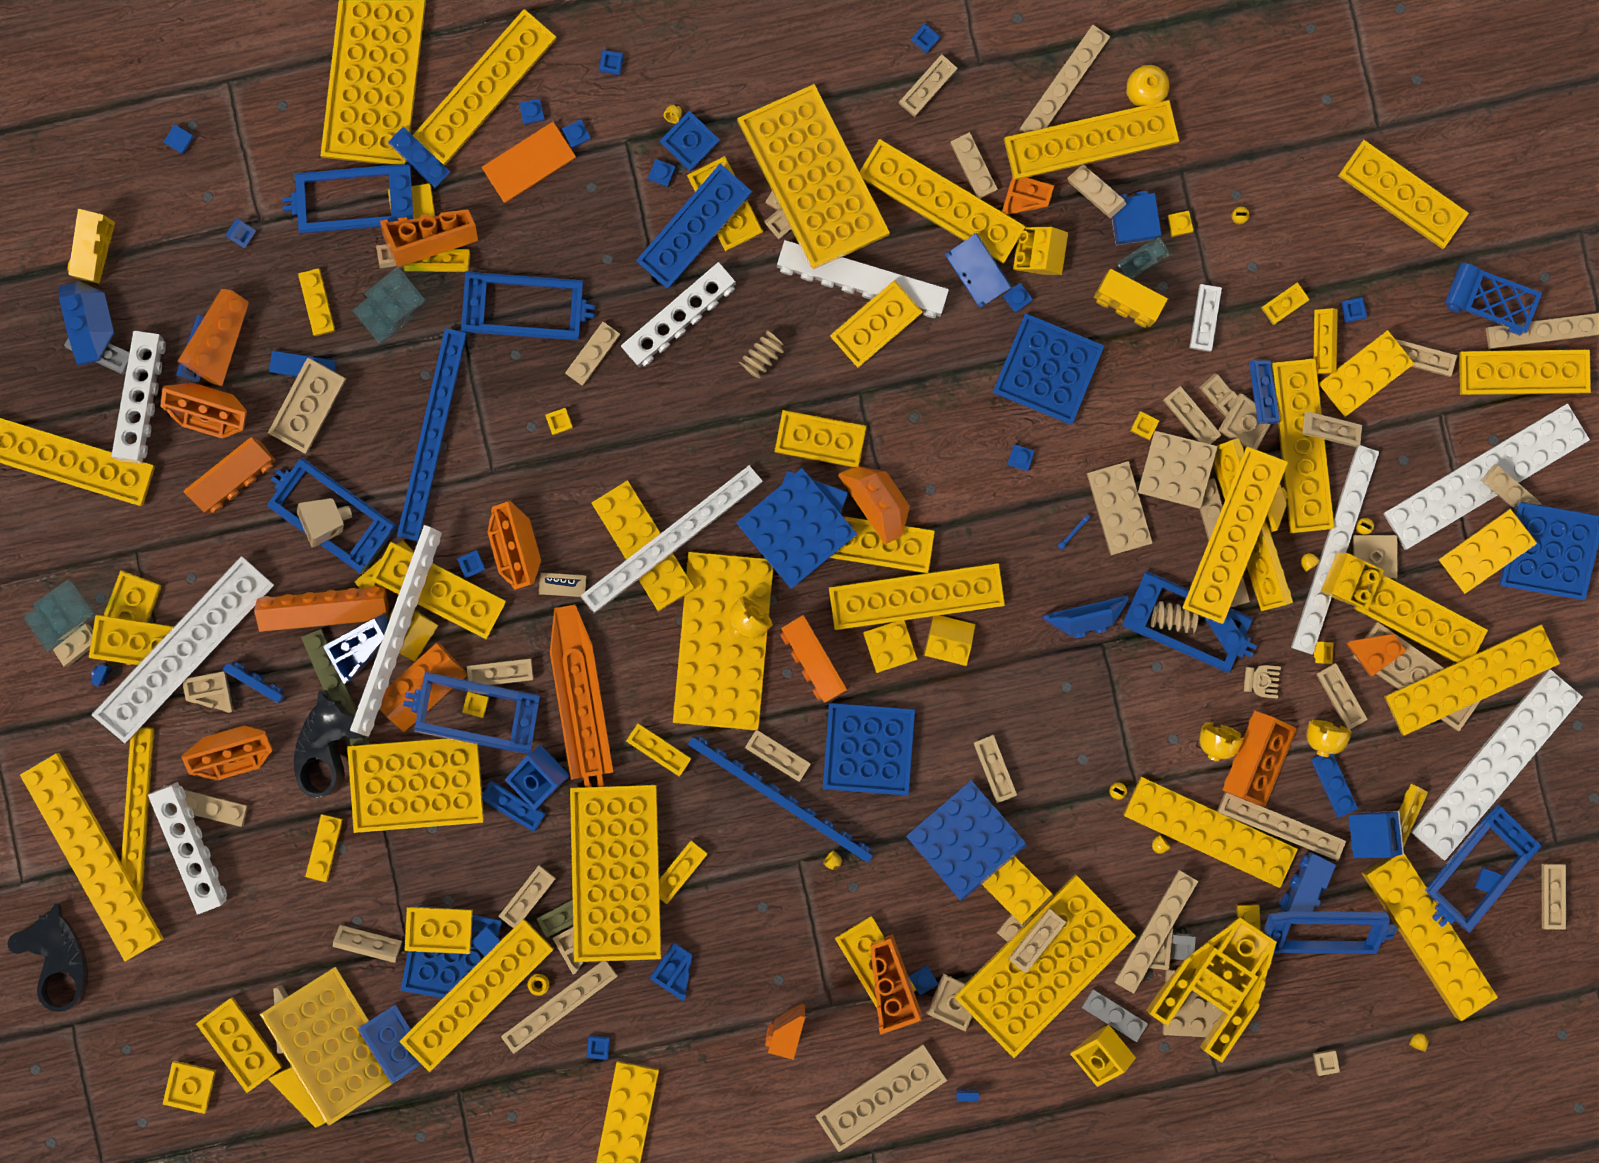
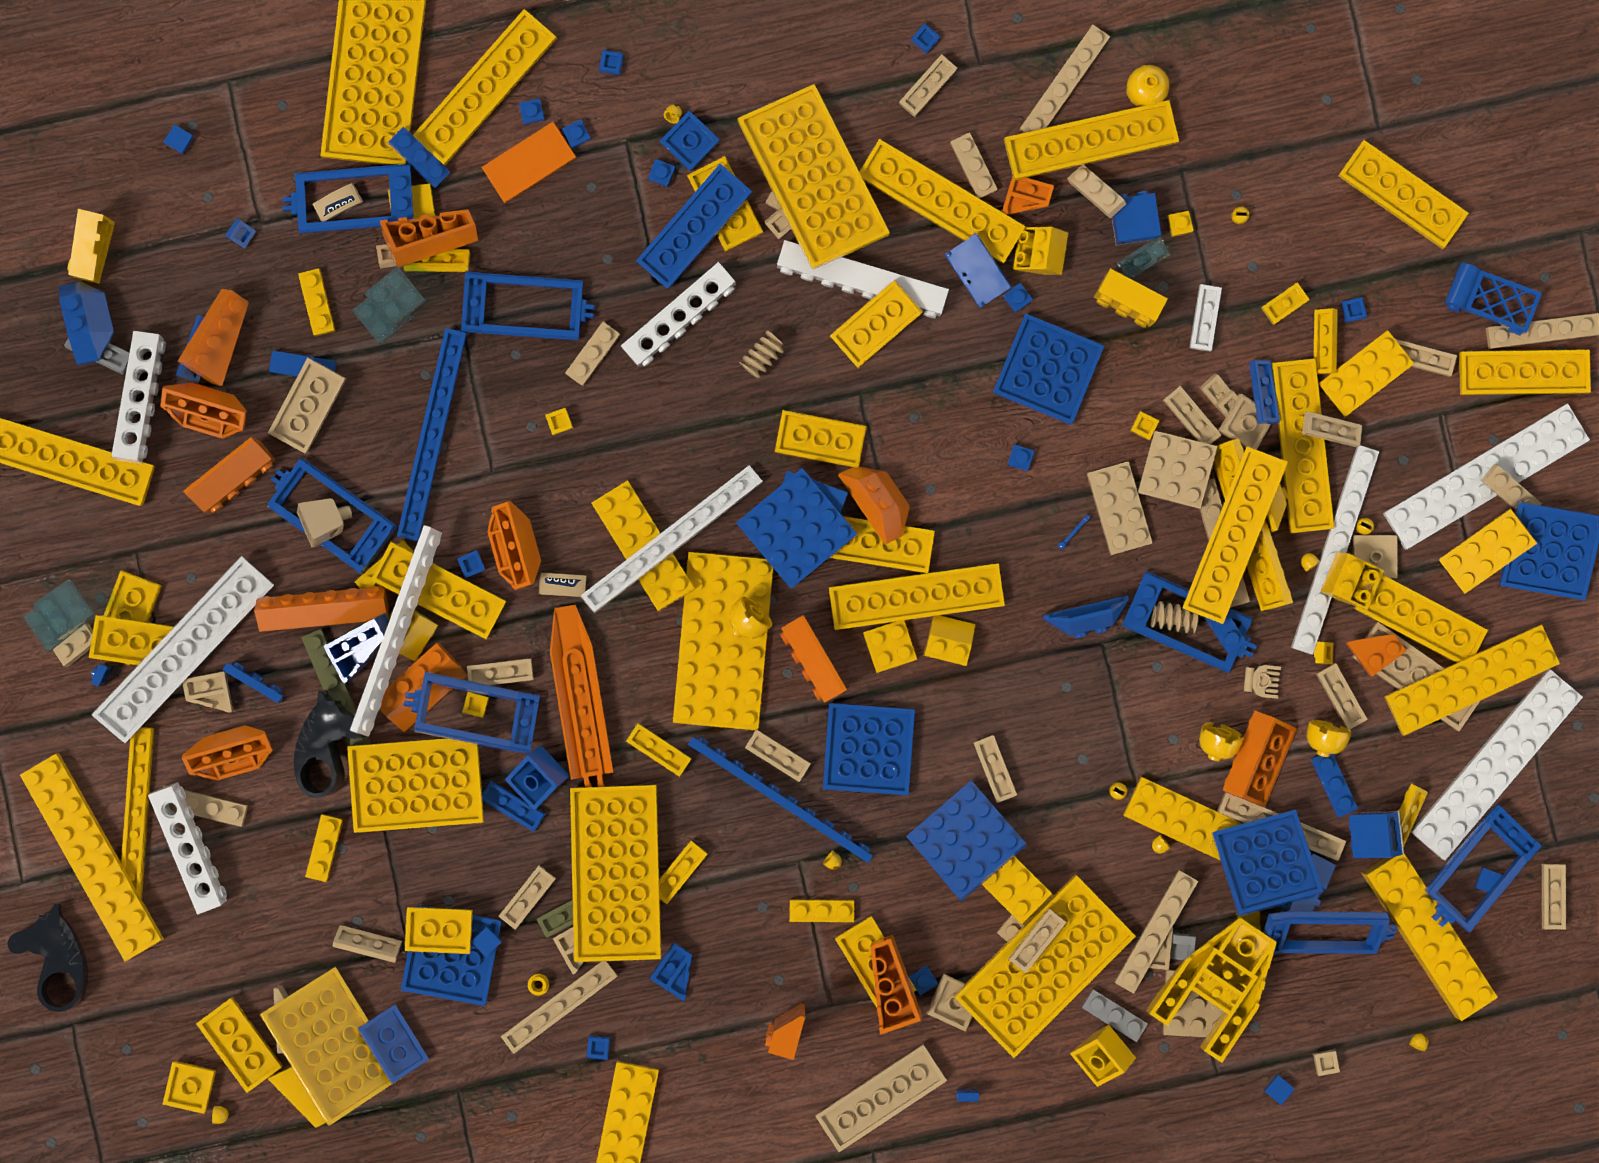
(219, 1115): none -> yellow hinge
(337, 202): none -> tan slope
(476, 995): yellow plate -> none
(821, 910): none -> yellow plate
(1267, 862): none -> blue plate
(1279, 1089): none -> blue tile

